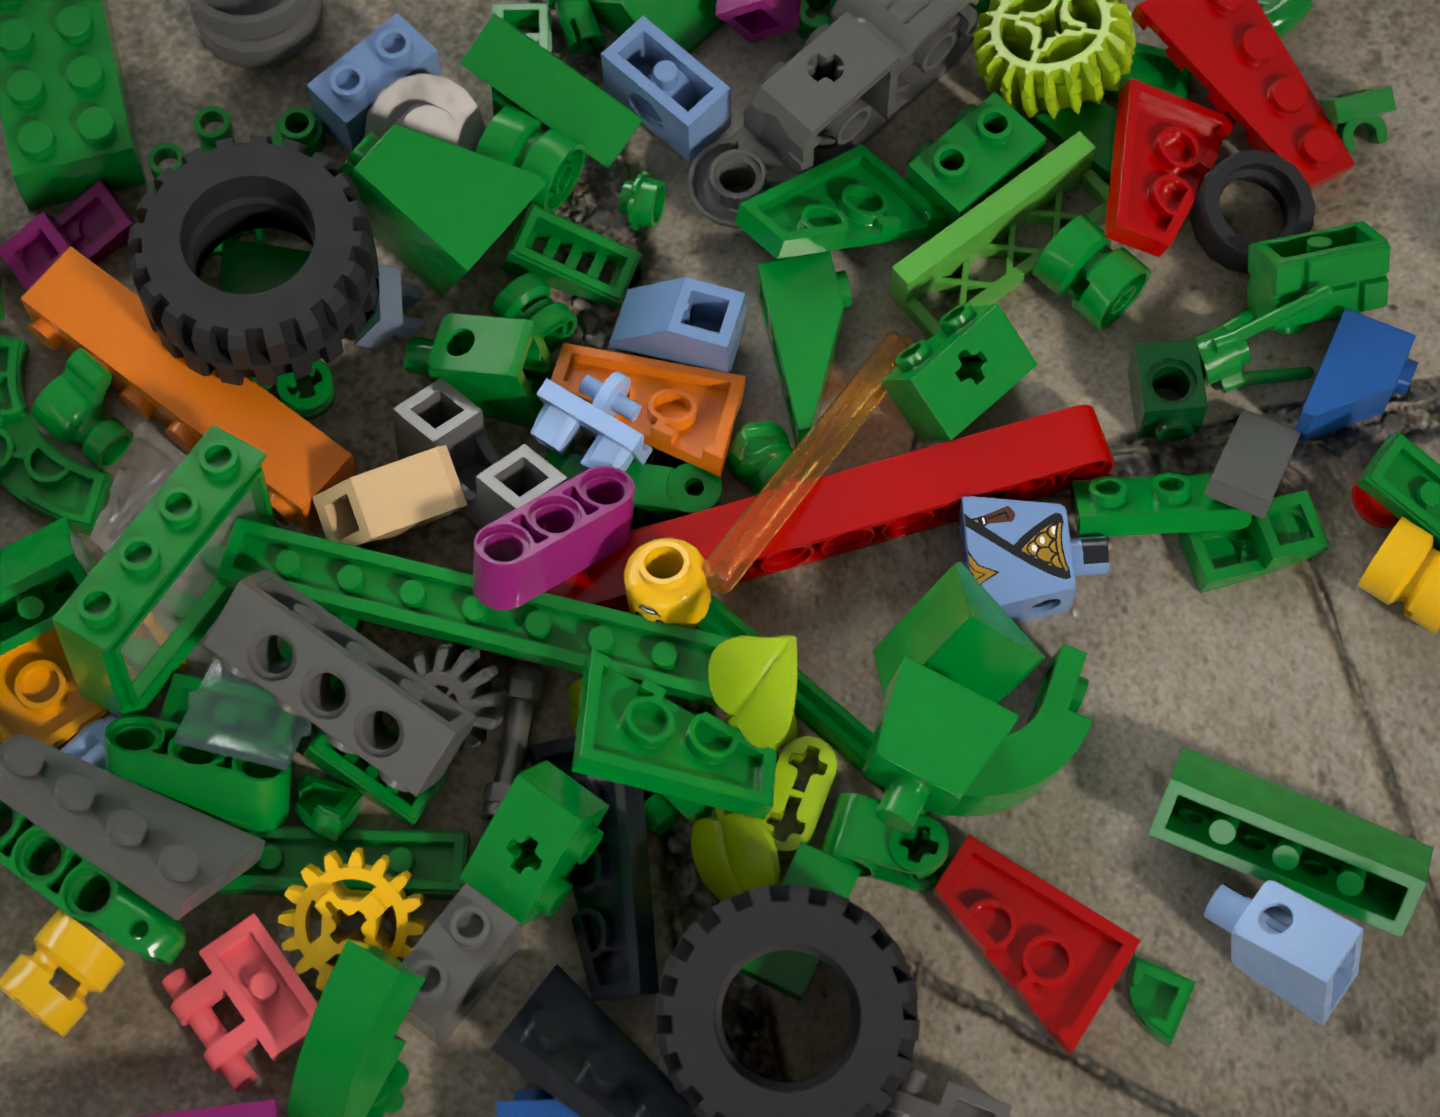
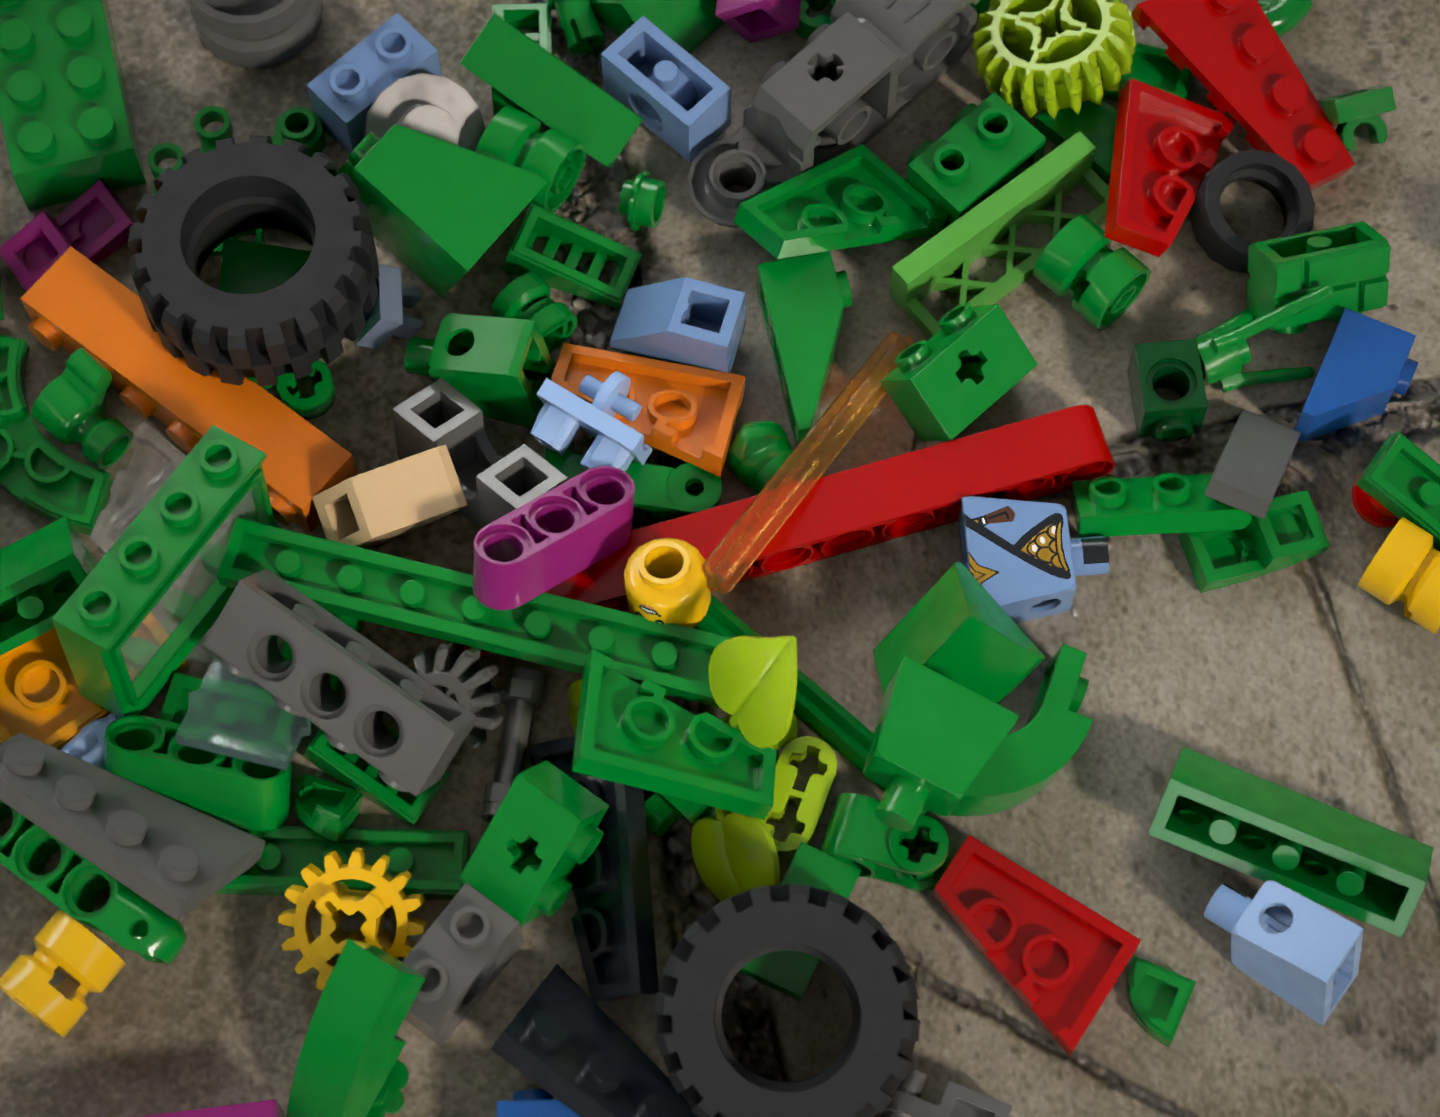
(262, 988): coral plate -> none

